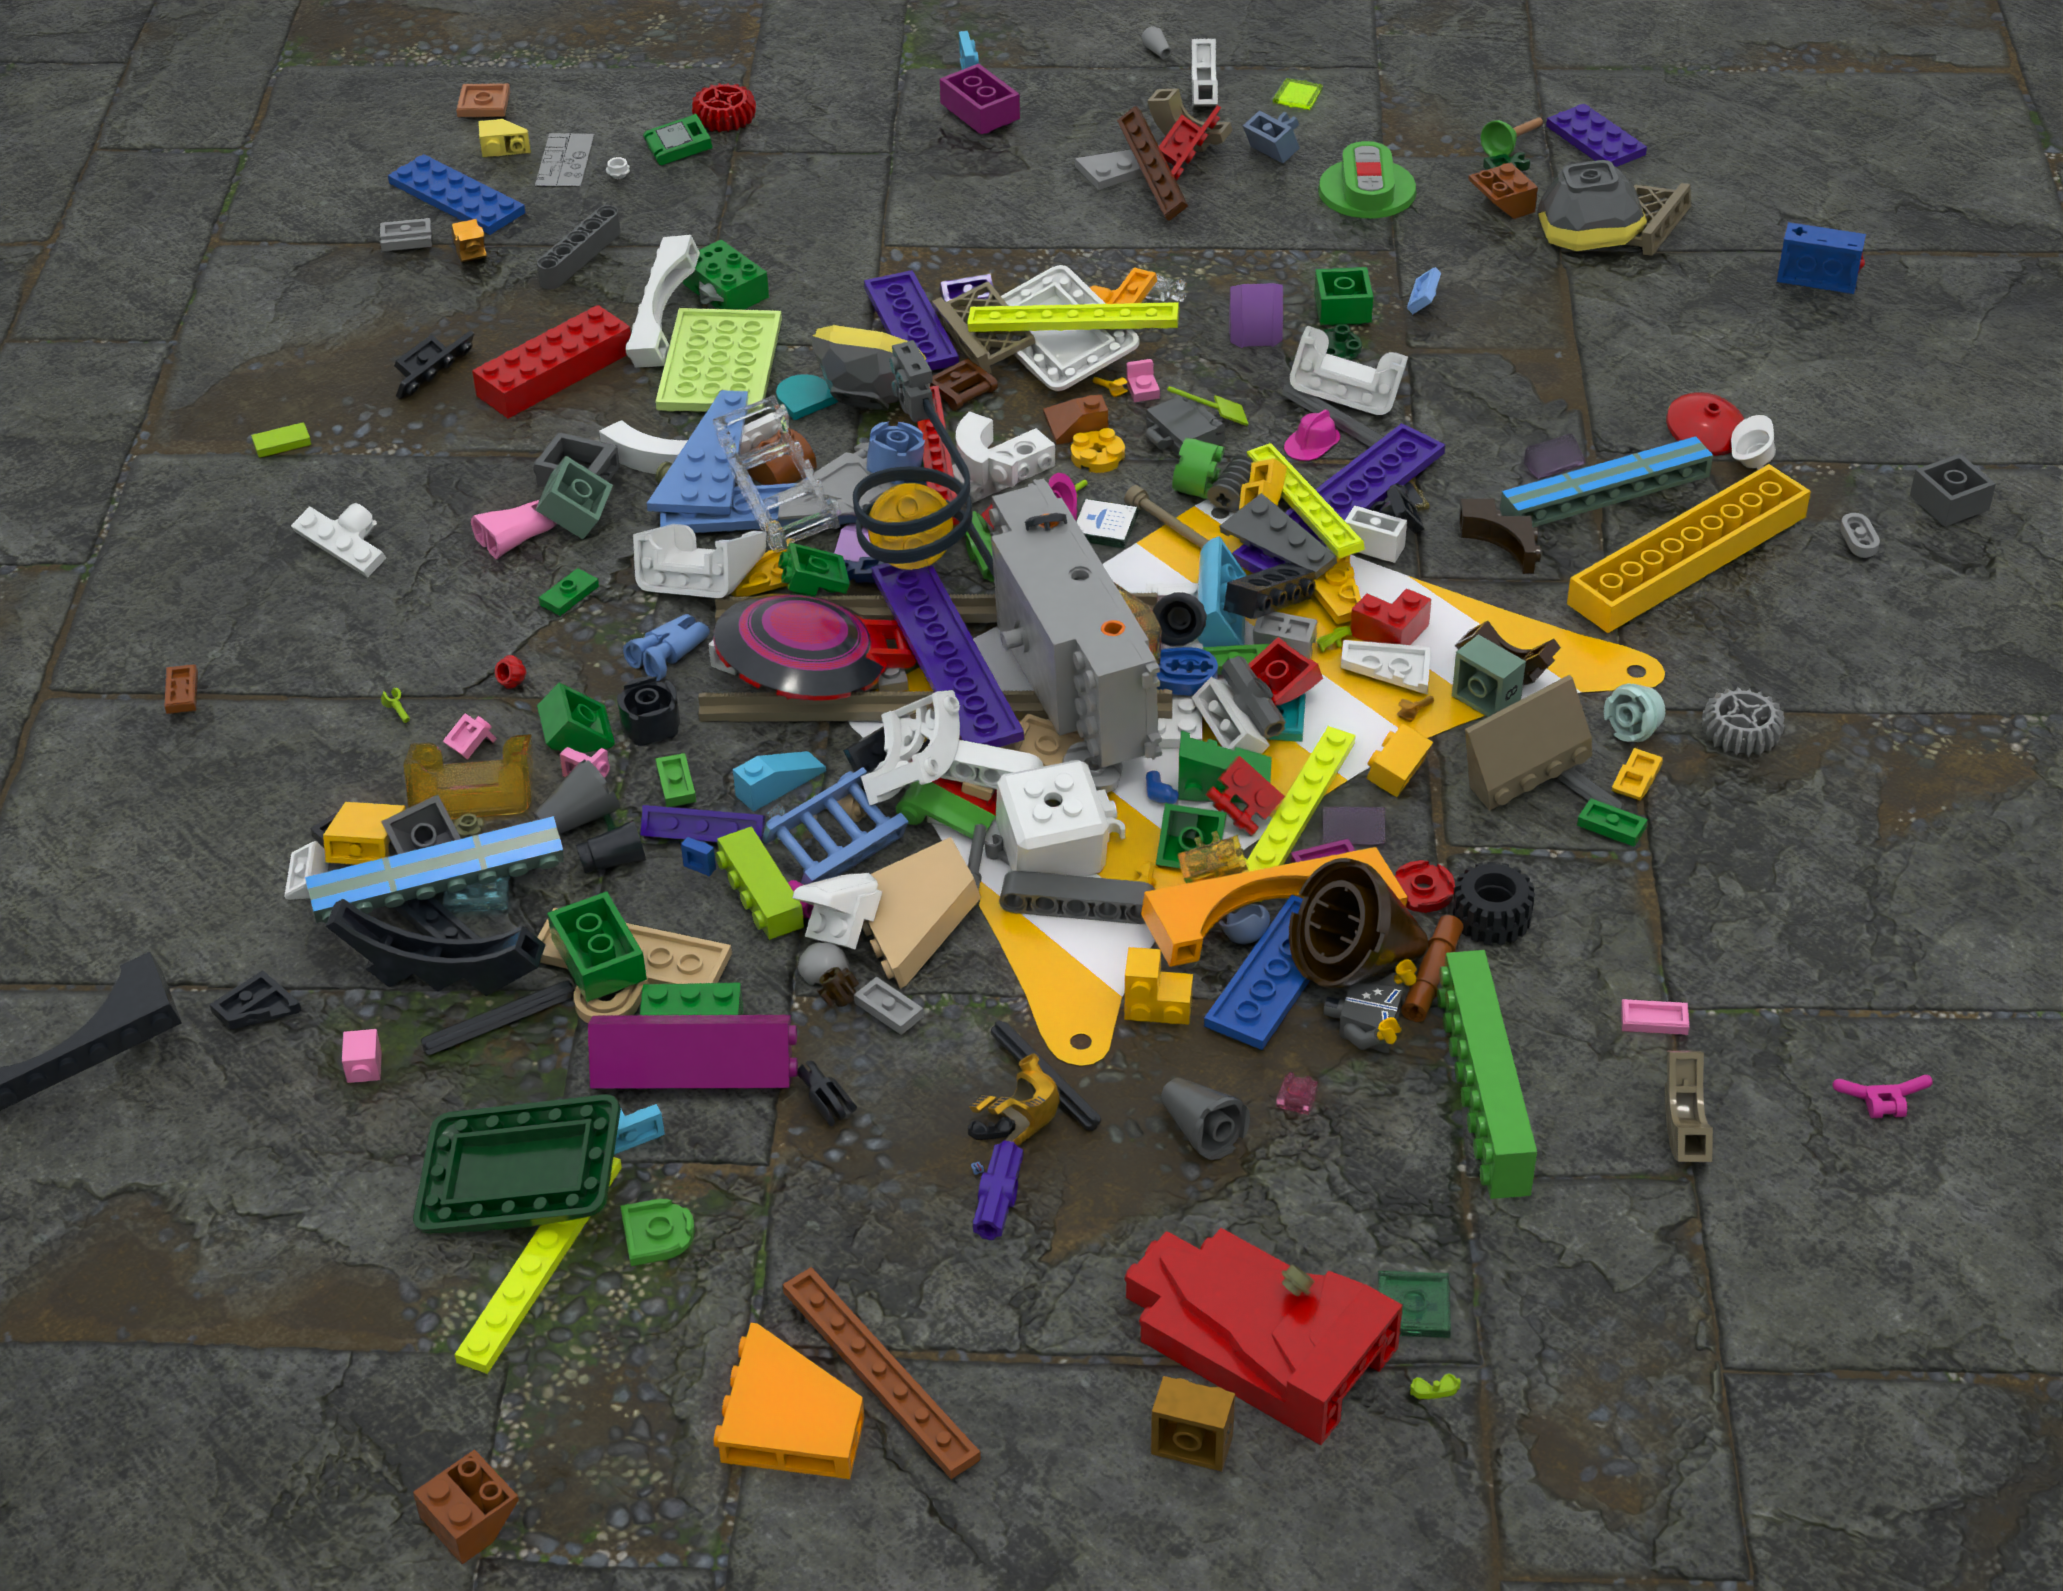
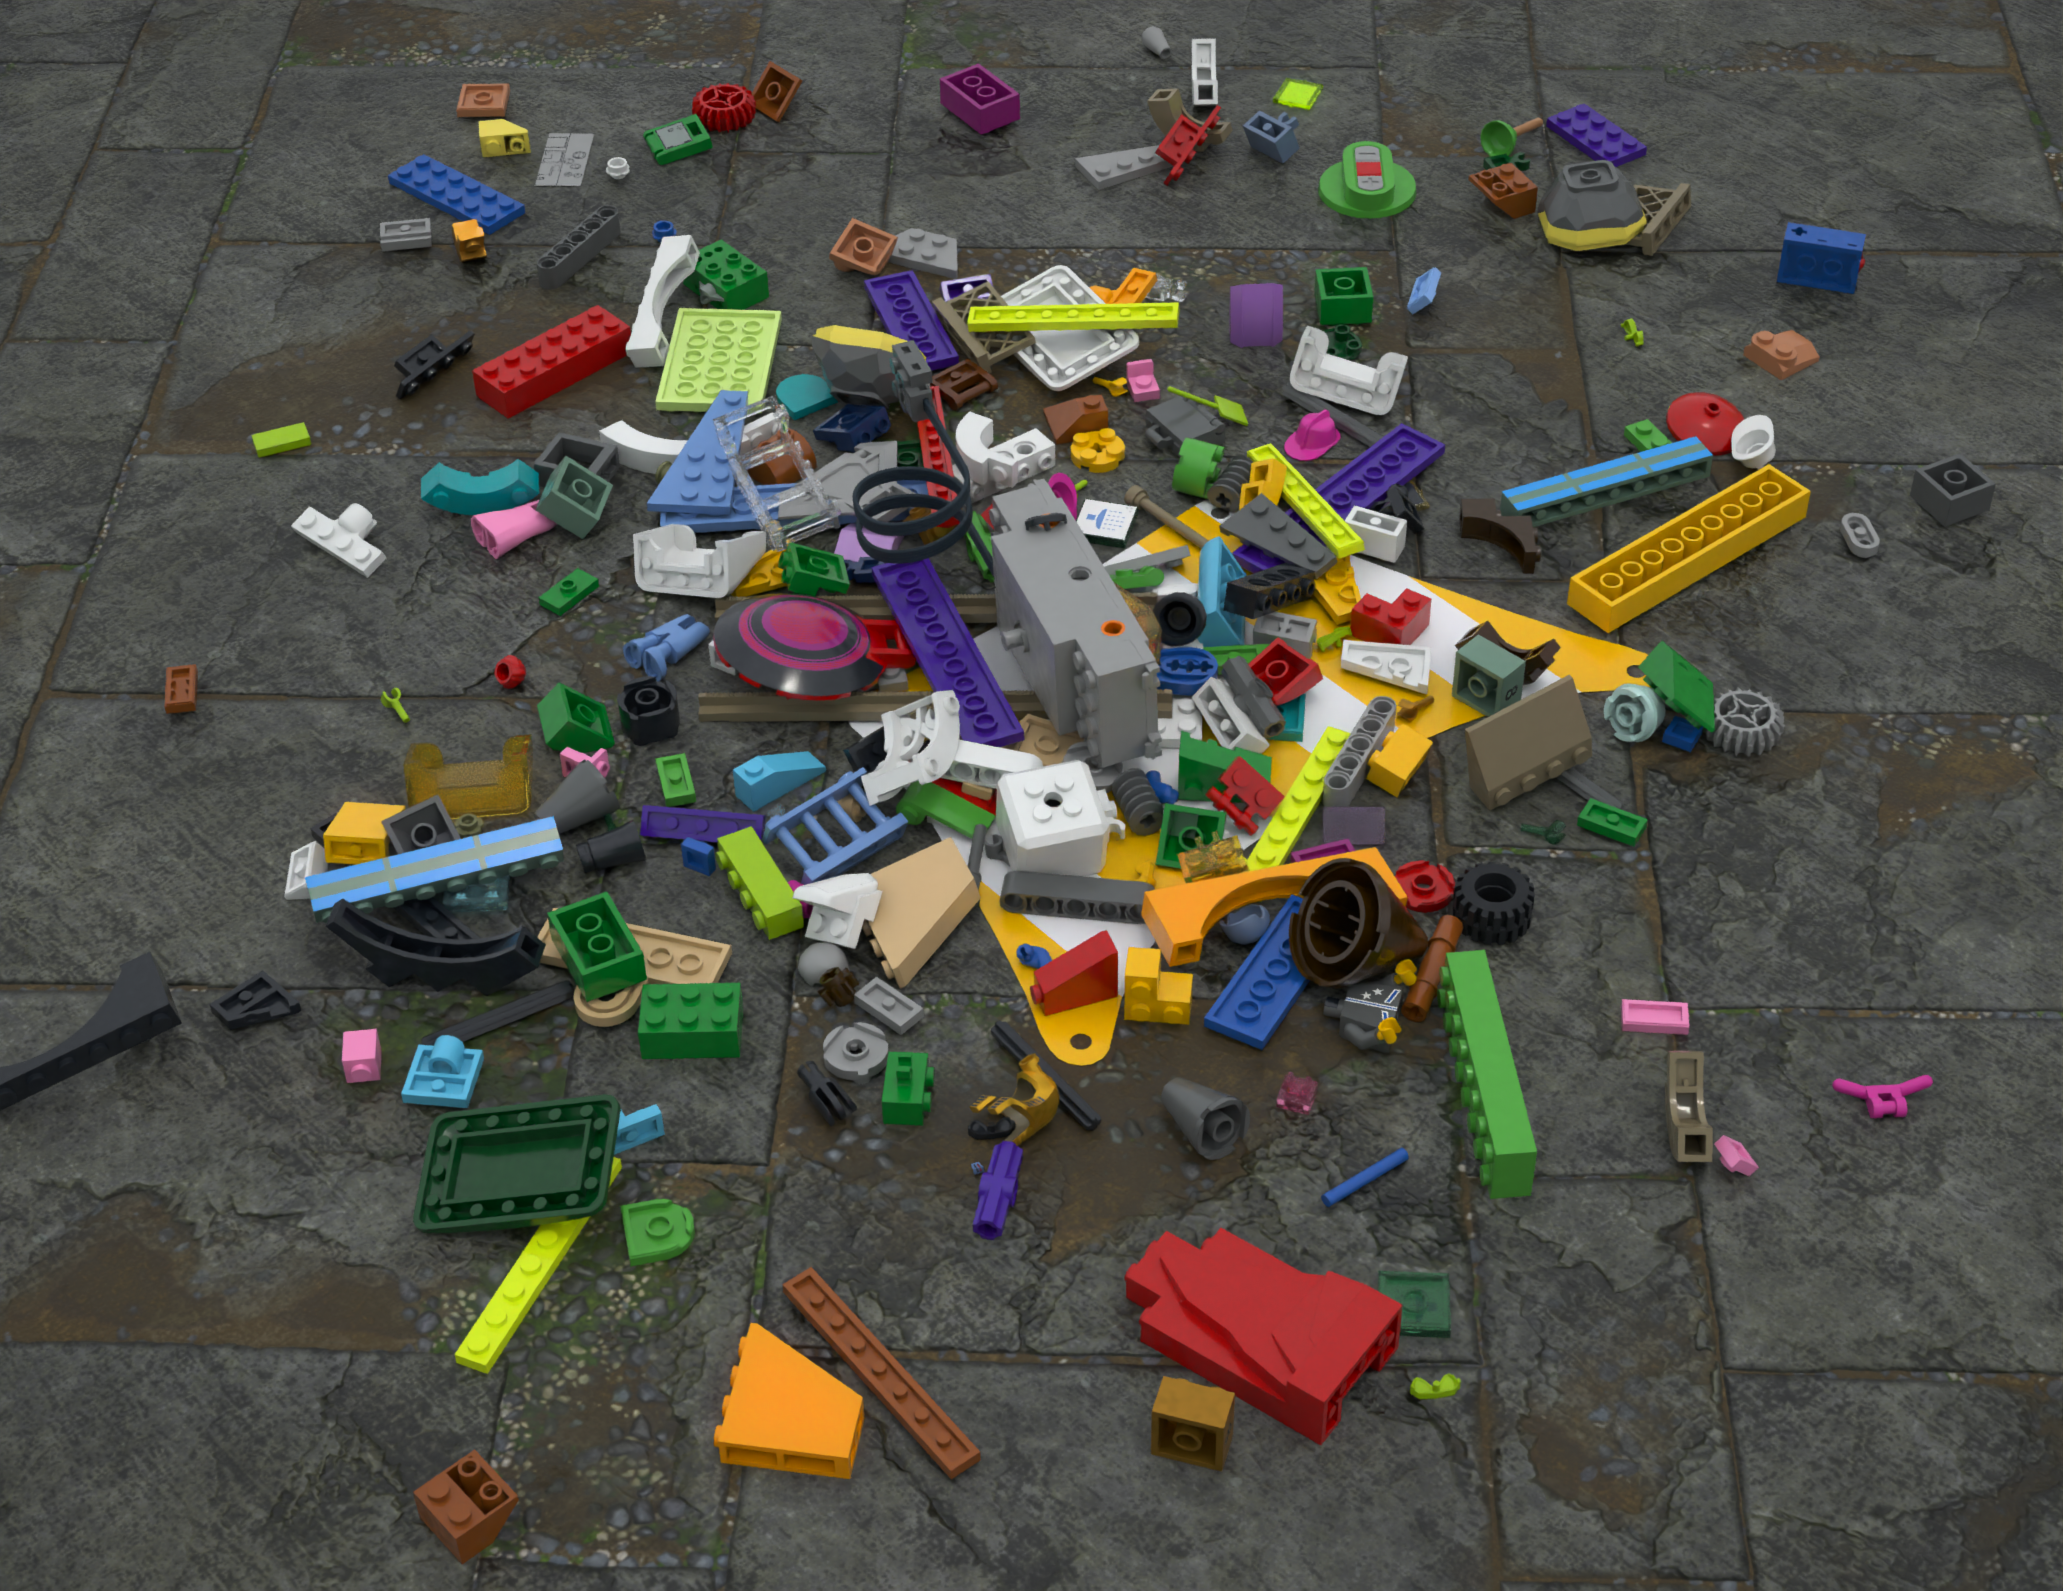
(443, 1074): none -> medium azure plate
(468, 735): bright pink bracket -> none
(472, 495): none -> teal brick
(663, 229): none -> blue plate
(691, 1051): magenta brick -> none
(775, 91): none -> dark orange slope
(854, 426): none -> dark blue plate
(855, 1066): none -> light grey plate
(863, 248): none -> nougat slope
(894, 447): medium blue brick -> none
(904, 504): yellow tile -> none
(906, 1088): none -> green brick
(926, 252): none -> light grey wing
(967, 50): medium azure plate -> none
(1033, 956): none -> blue arm
(1078, 976): none -> red slope
(1138, 802): none -> dark grey piece
(1145, 577): none -> bright green plate
(1152, 163): reddish brown tile -> none
(1170, 557): none -> light grey plate
(1297, 1280): olive plate -> none
(1351, 765): none -> light grey beam
(1365, 1177): none -> blue bar
(1551, 834): none -> clear green hand
(1553, 456): clear purple slope -> none
(1631, 329): none -> lime piece
(1638, 774): yellow slope -> none
(1645, 435): none -> bright green plate
(1680, 685): none -> green slope
(1681, 734): none -> blue plate
(1735, 1156): none -> bright pink plate
(1781, 352): none -> nougat slope

